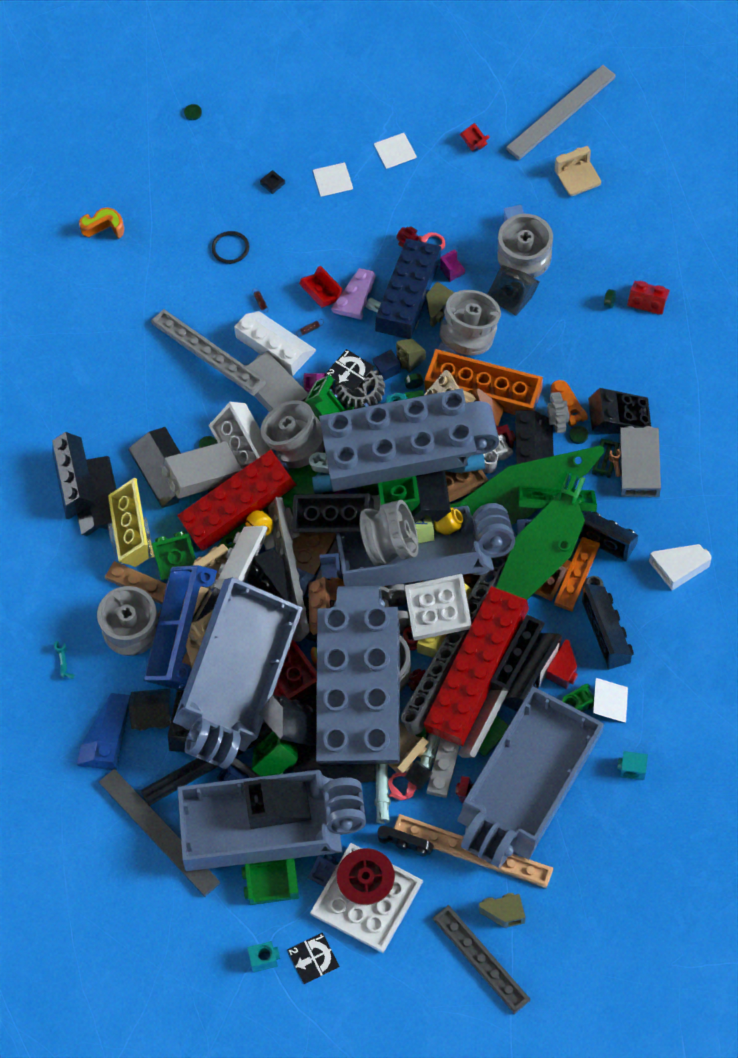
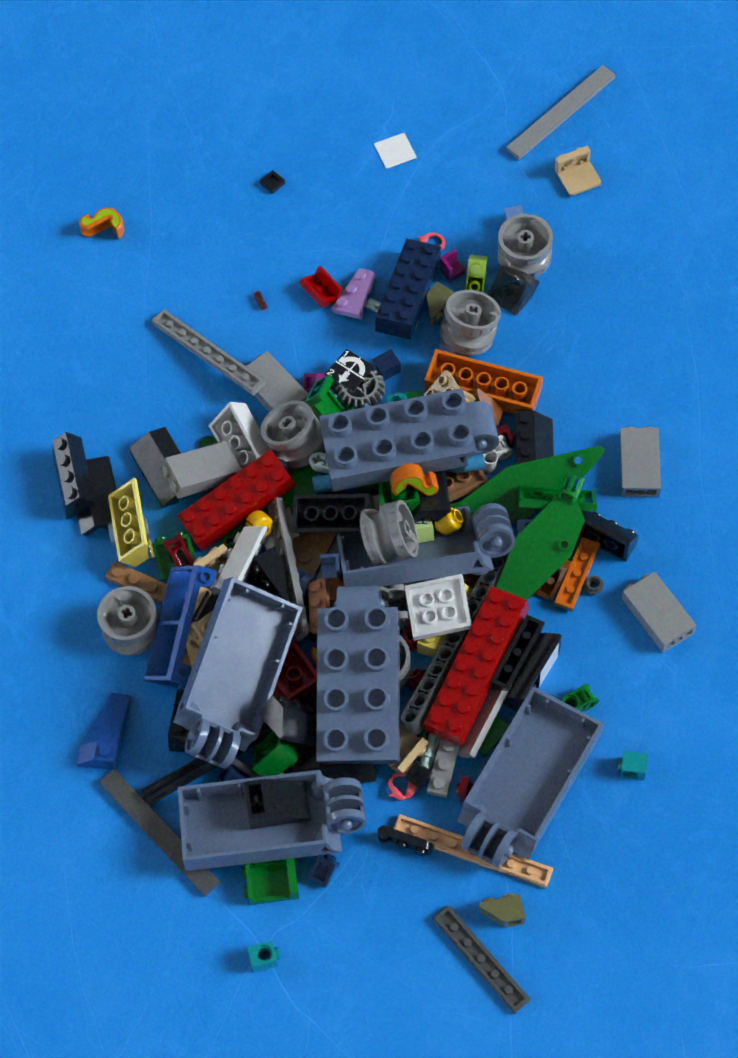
(63, 664): teal piece -> none
(150, 709): clear smoke slope -> none
(181, 546): none -> dark red piece
(193, 112): dark green piece -> none
(230, 233): black tyre -> none
(266, 335): white slope -> none
(310, 327): piece -> none
(313, 958): black sticker -> none
(333, 179): white sticker -> none
(363, 864): dark red piece -> none
(367, 923): white plate -> none
(382, 801): light aqua pin -> none
(409, 233): dark red gear -> none
(410, 354): olive slope -> none
(413, 381): dark green tile -> none
(414, 476): none -> orange animal
(474, 137): red bracket -> none
(476, 272): none -> lime slope
(558, 412): light grey gear -> none
(563, 667): red slope -> none
(572, 402): orange plate -> none
(578, 434): dark green piece -> none
(602, 471): dark green tile -> none
(606, 626): black slope -> none
(610, 298): dark green tile -> none
(610, 700): white sticker -> none
(615, 459): nougat hand -> none
(617, 410): black slope -> none
(648, 297): red bracket -> none
(658, 611): none -> light grey brick
(680, 563): white slope -> none

